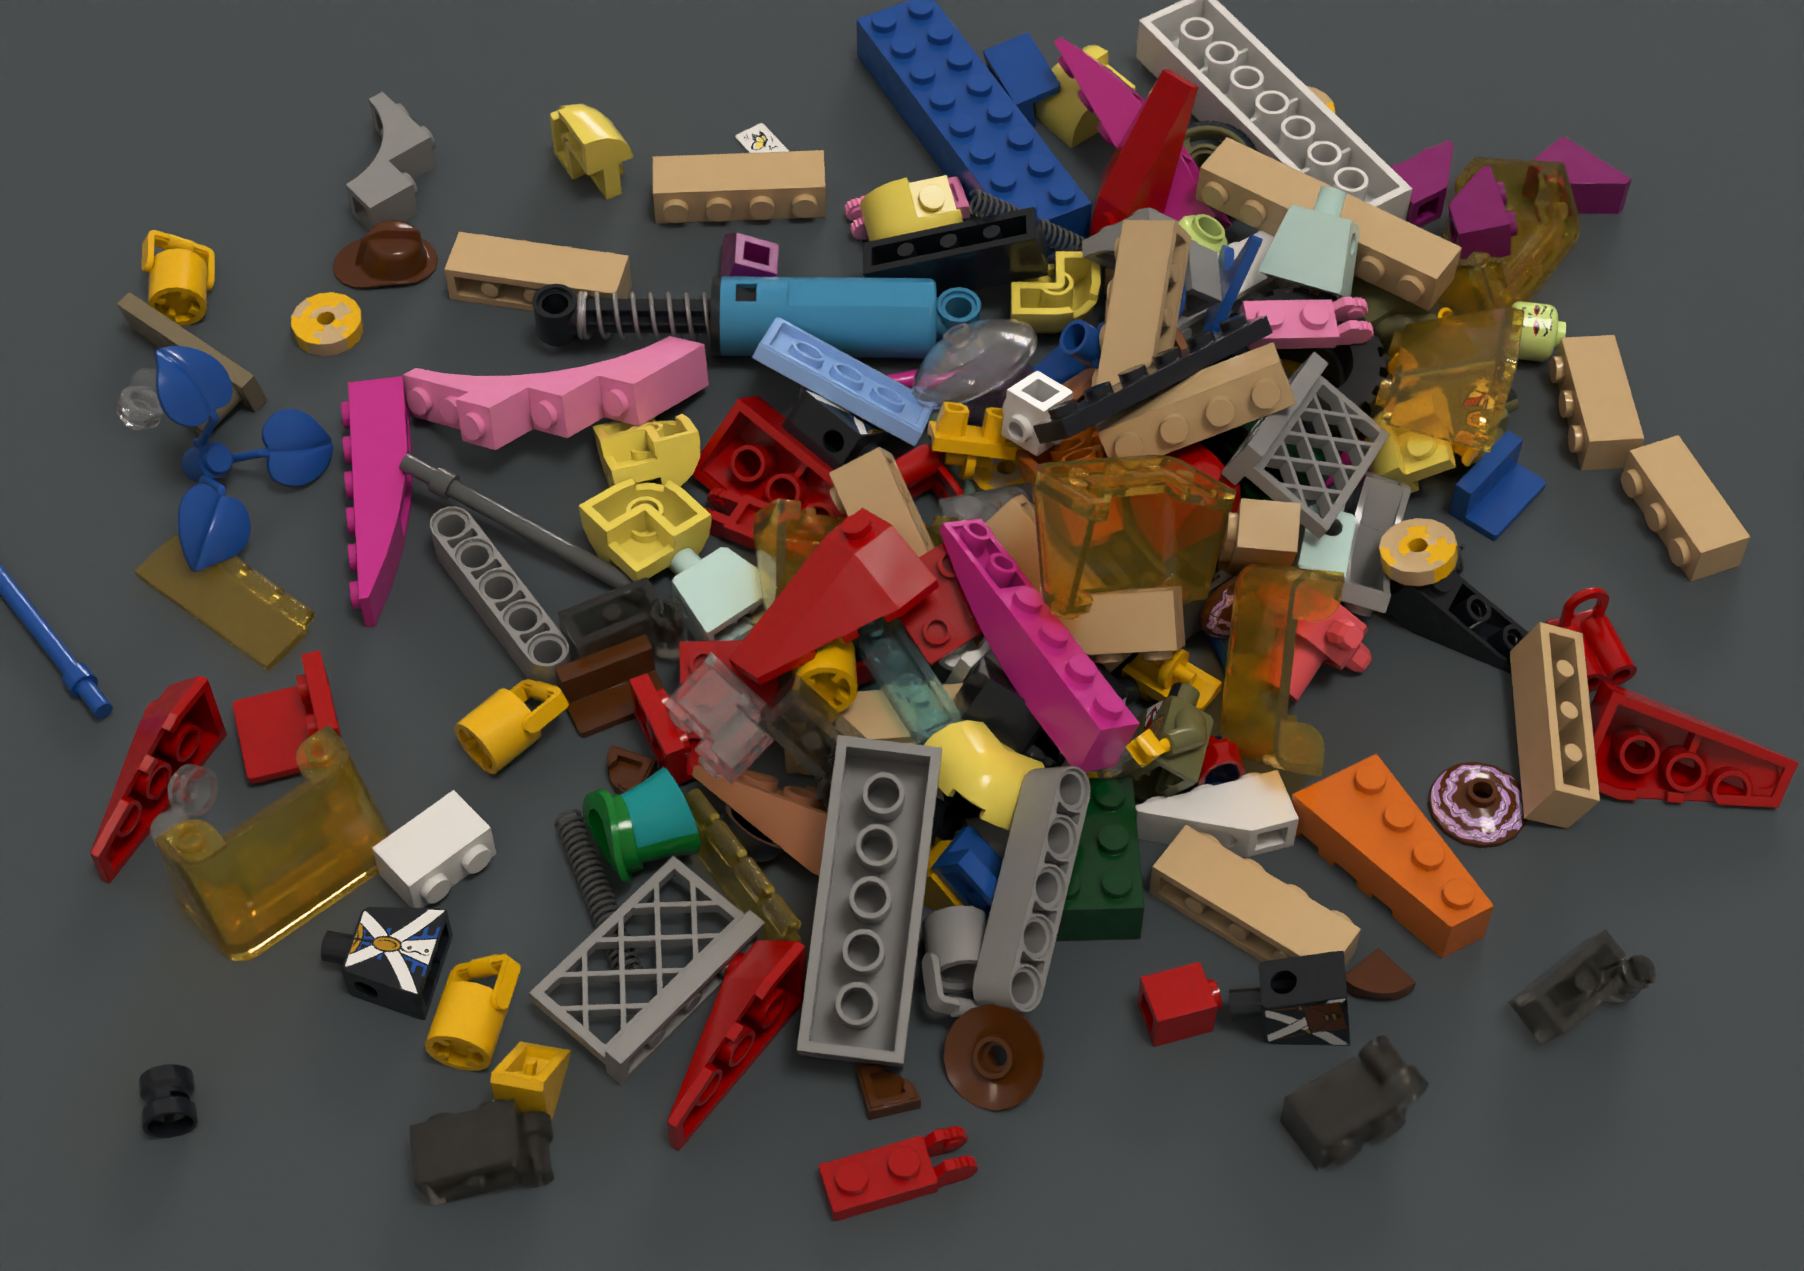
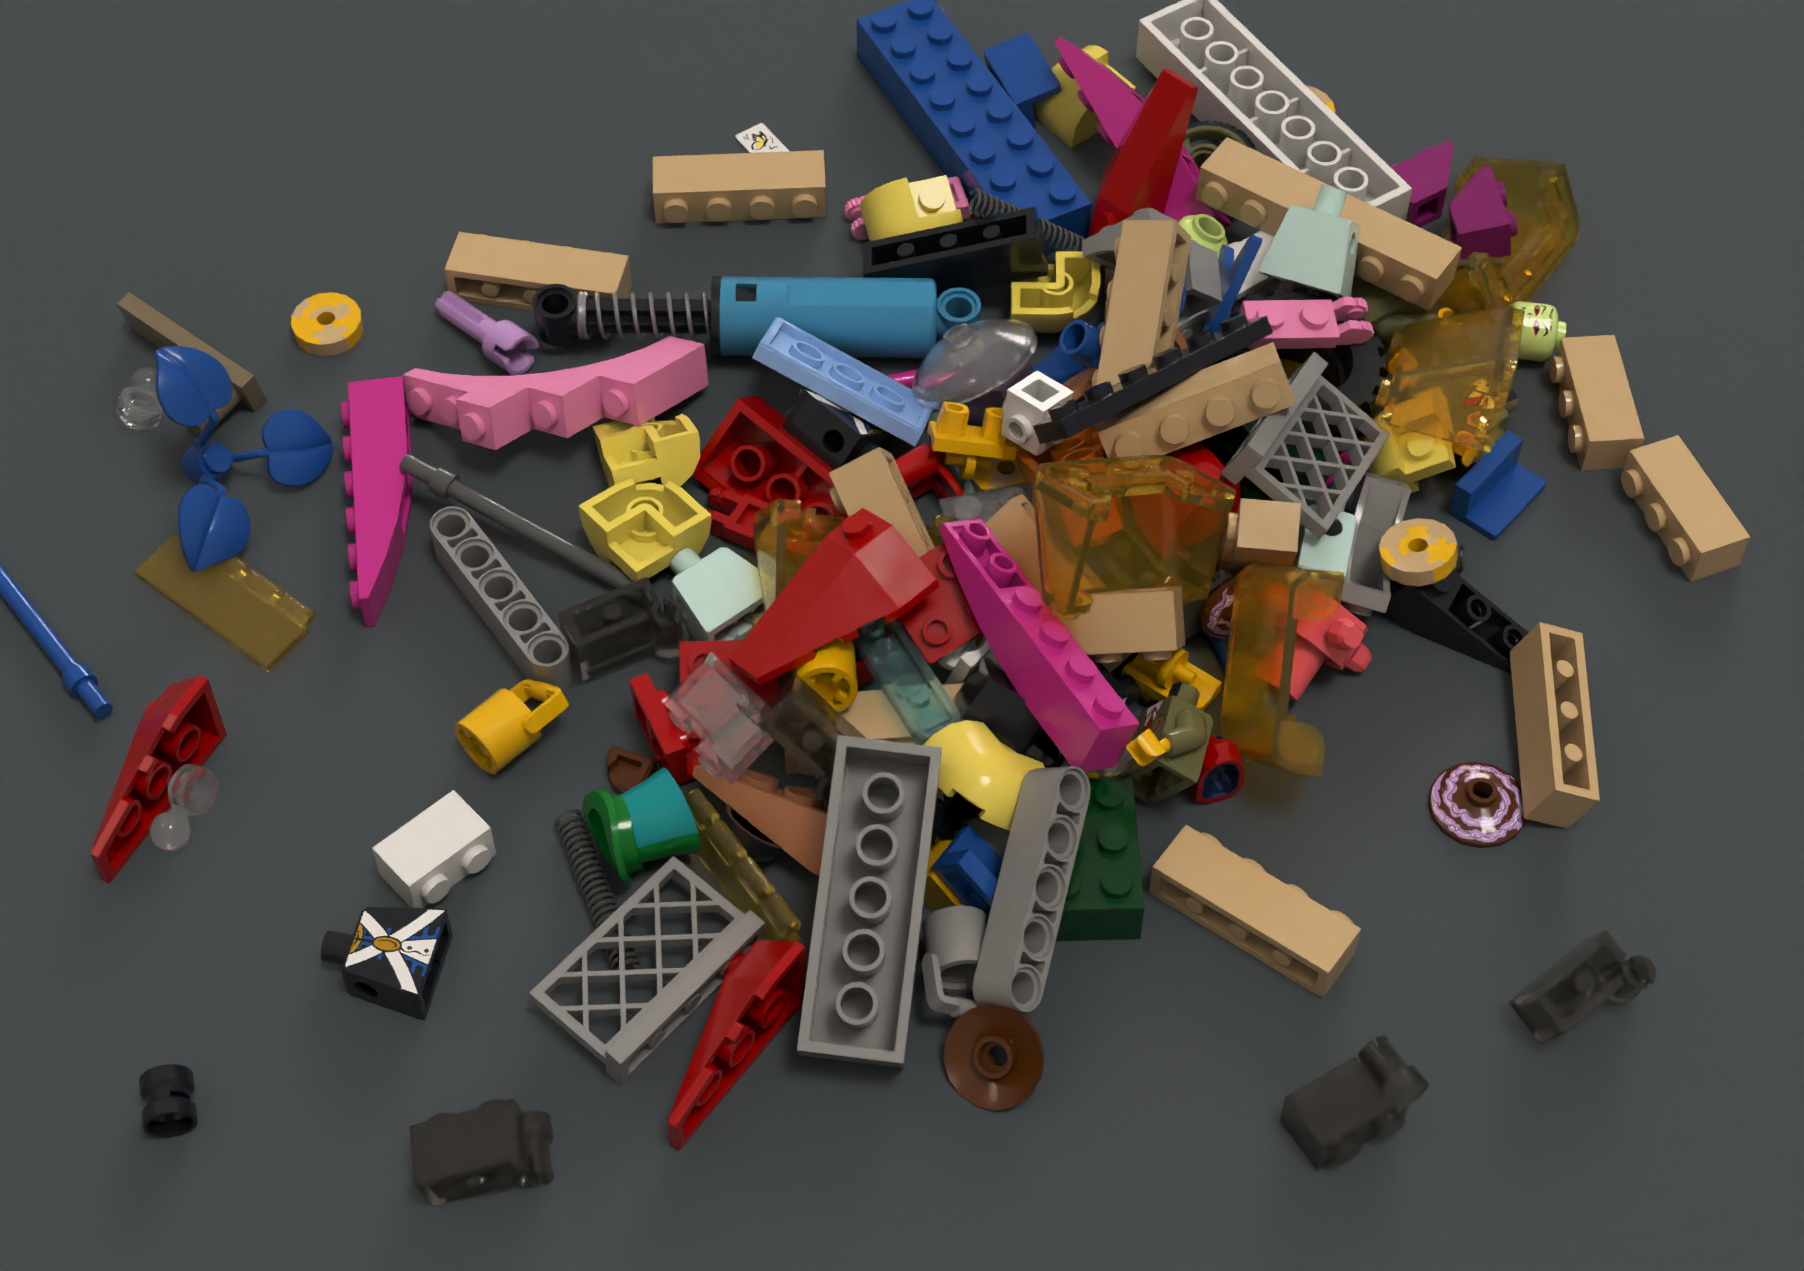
(178, 276): yellow piece -> none
(279, 721): red bracket -> none
(283, 860): clear yellow windscreen -> none
(385, 257): reddish brown piece -> none
(388, 184): light grey arch -> none
(472, 1014): yellow piece -> none
(501, 340): none -> lavender piece
(531, 1076): yellow slope -> none
(589, 145): light yellow brick -> none
(600, 684): reddish brown panel -> none
(748, 256): magenta slope -> none
(885, 1091): reddish brown tile -> none
(894, 1173): red hinge -> none
(1178, 1003): red brick -> none
(1243, 814): white slope -> none
(1298, 1000): black torso -> none
(1379, 978): reddish brown tile -> none
(1394, 853): orange wedge -> none
(1593, 182): magenta slope -> none
(1603, 648): red piece -> none
(1677, 758): red wedge -> none

